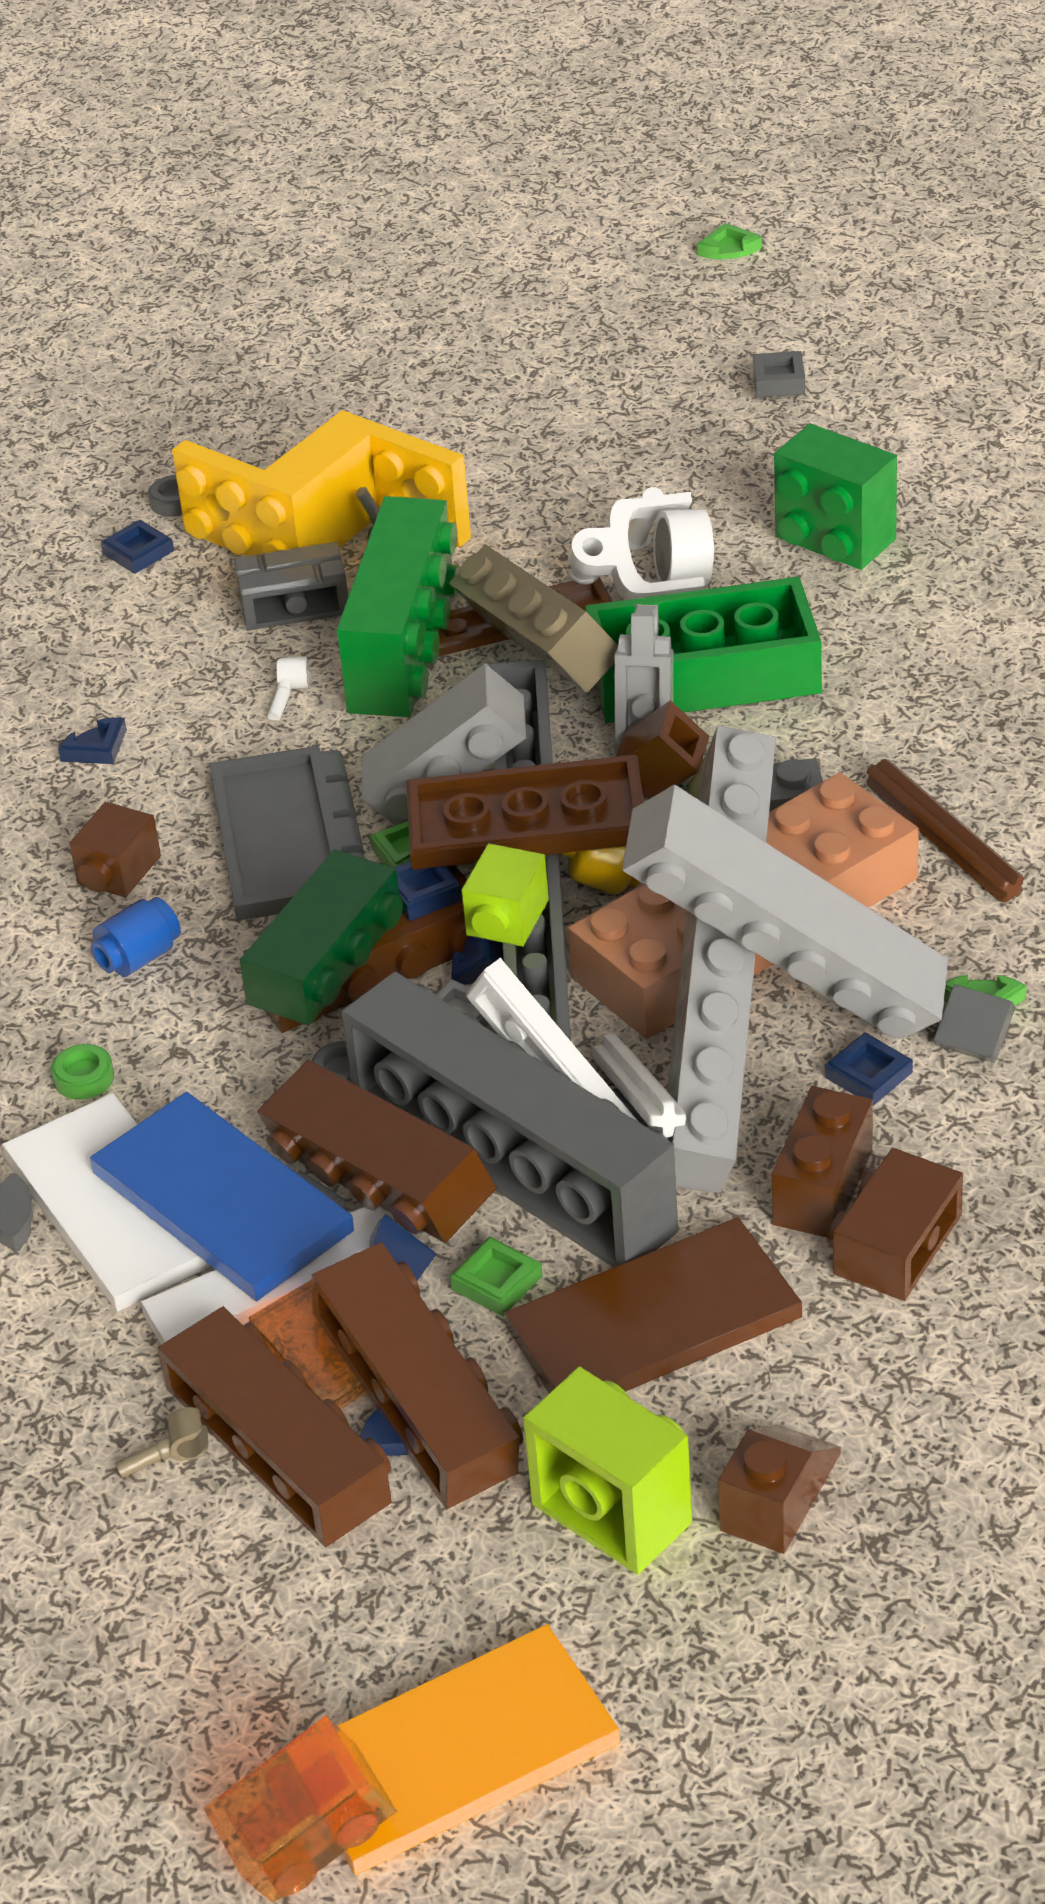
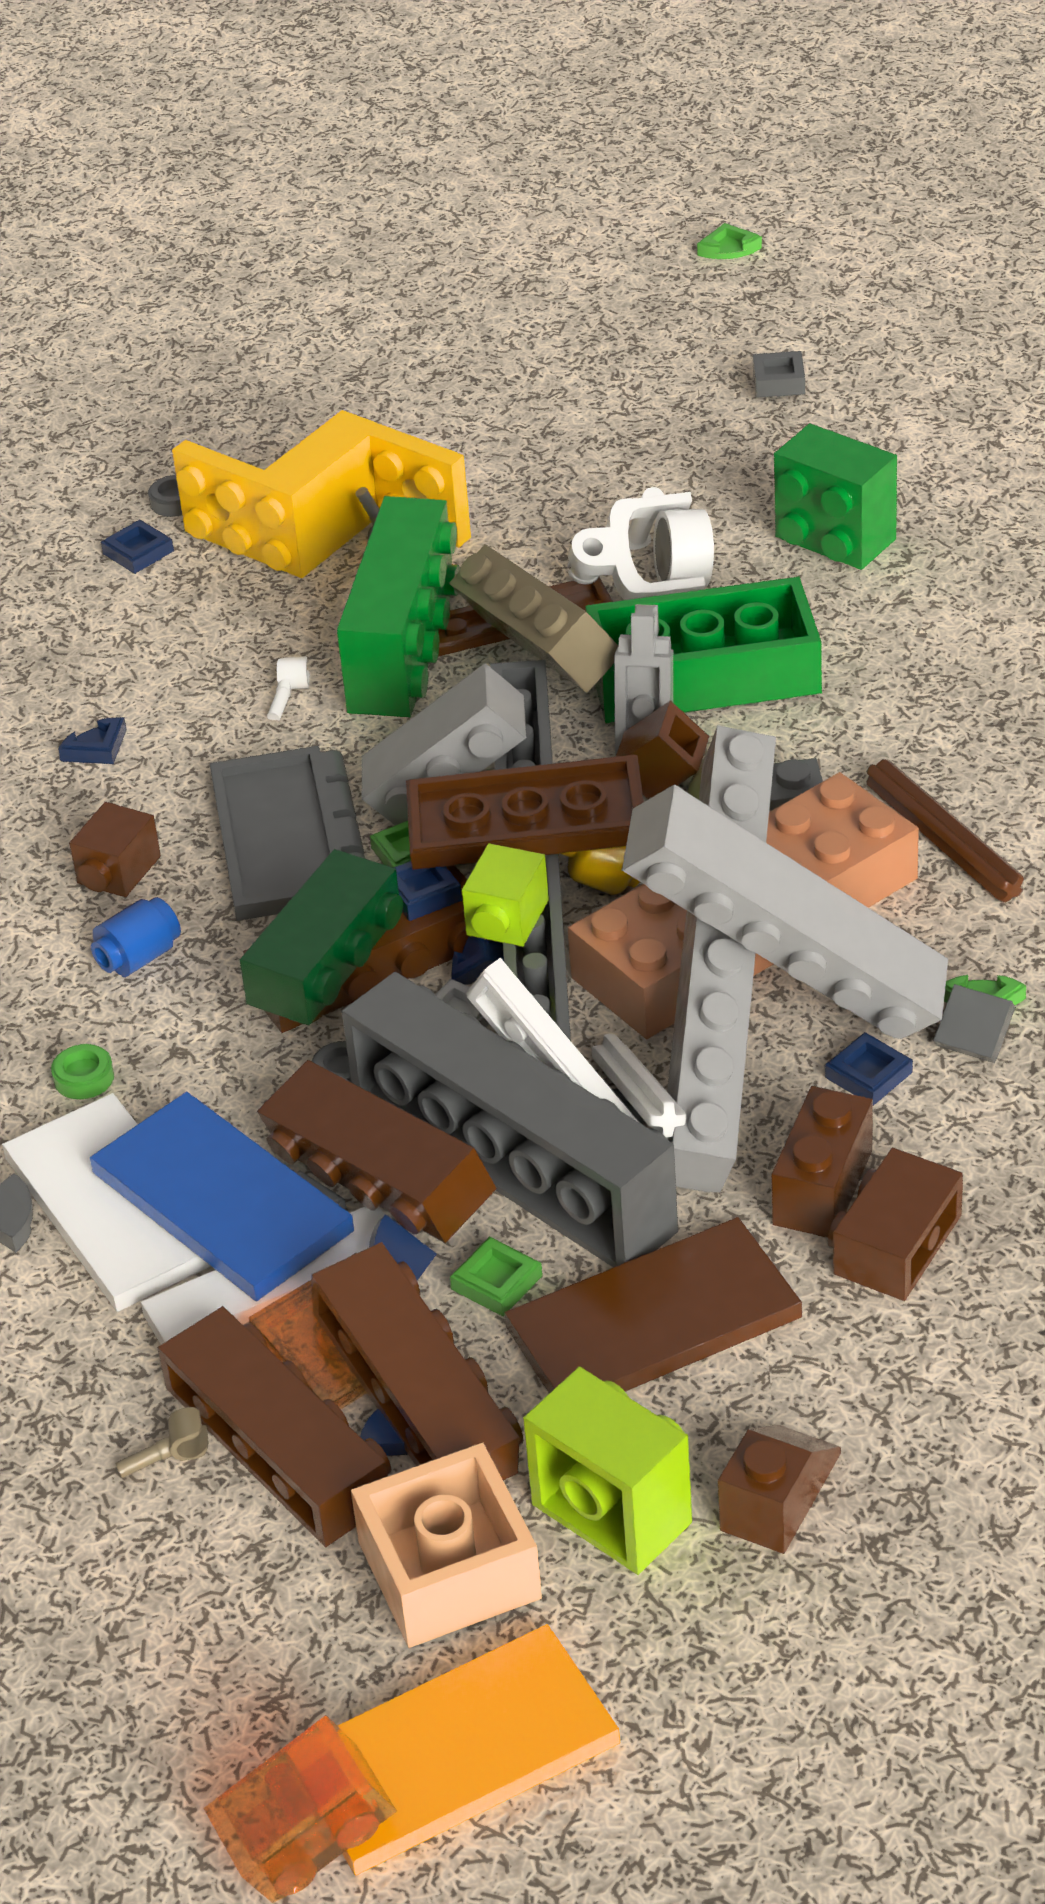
(291, 585): dark grey brick -> none
(446, 1544): none -> light nougat brick

